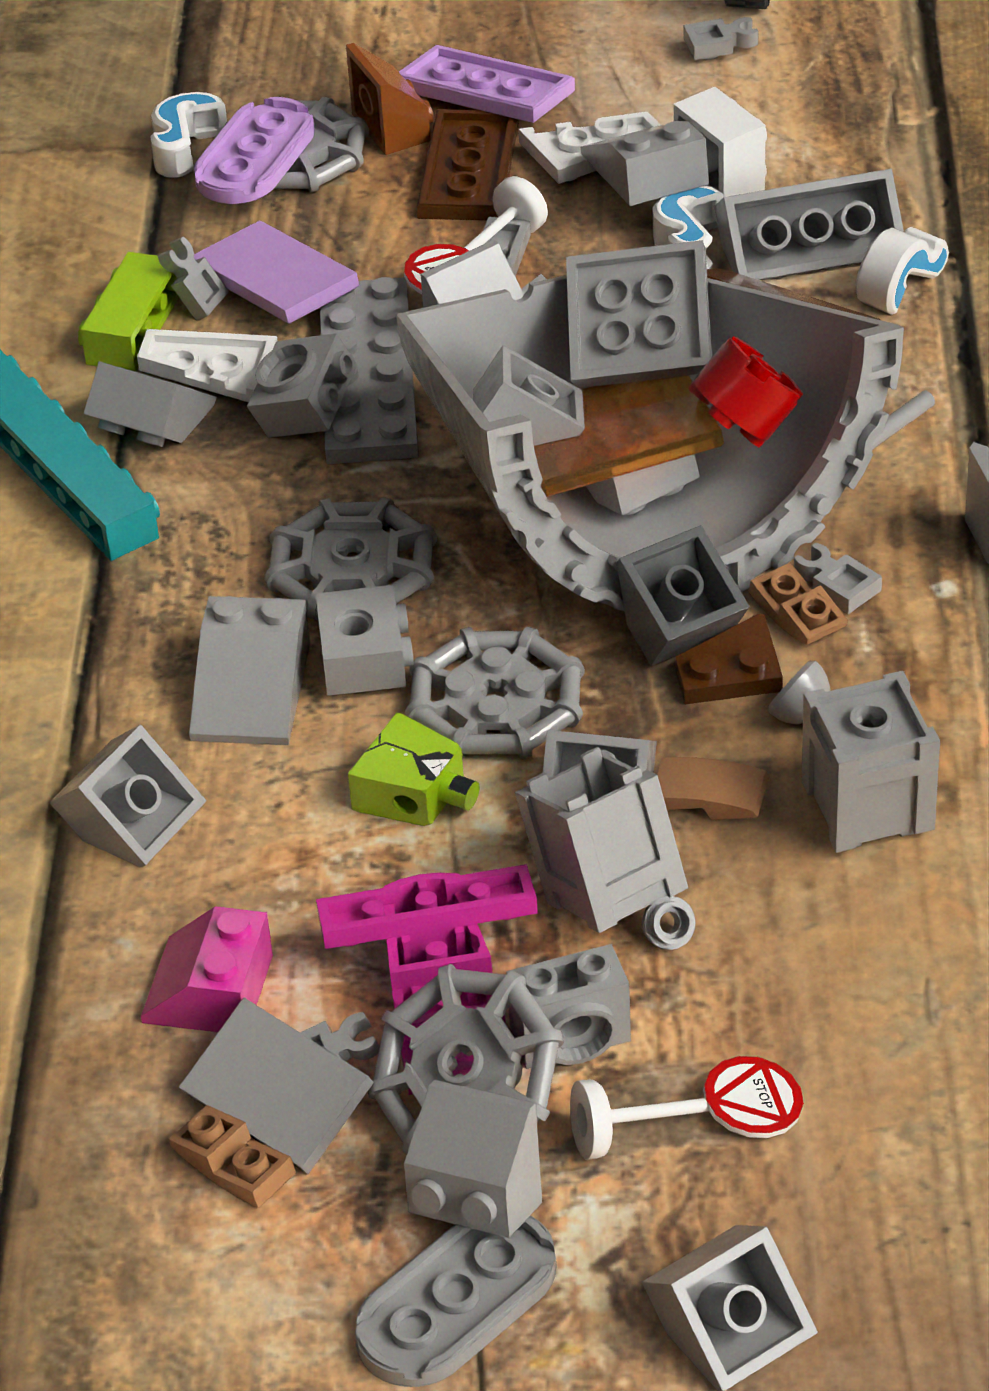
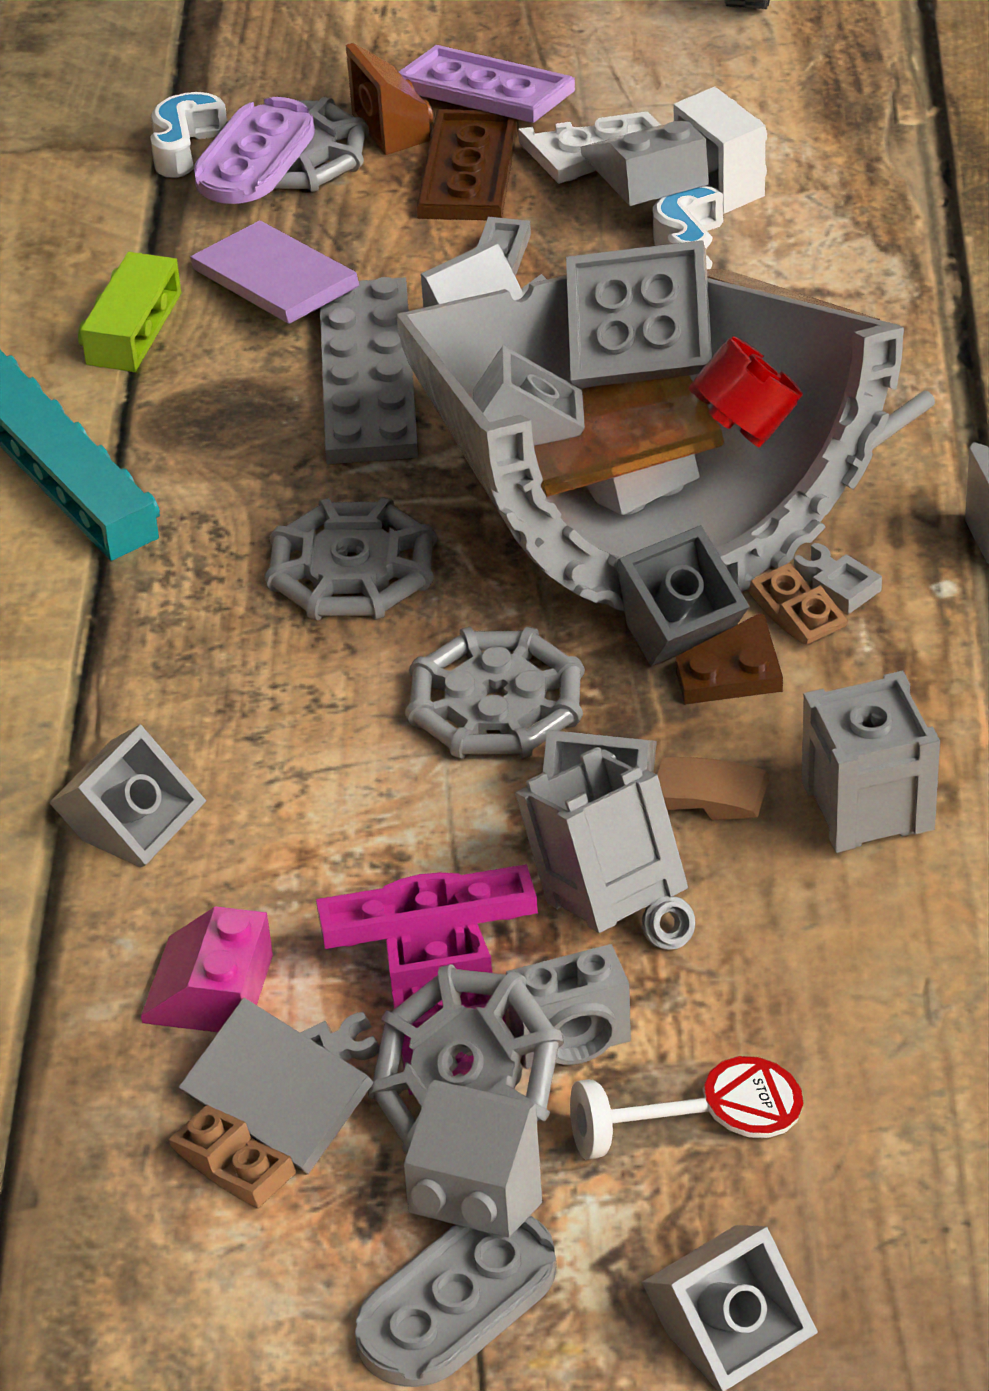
(145, 404): light grey slope -> none
(196, 280): light grey plate -> none
(206, 359): white wing -> none
(249, 670): light grey slope -> none
(301, 385): light grey brick -> none
(363, 639): light grey brick -> none
(410, 774): lime torso -> none
(511, 200): white piece -> none
(715, 38): light grey plate -> none
(789, 702): light grey brick -> none
(807, 224): light grey slope -> none
(890, 261): white animal -> none

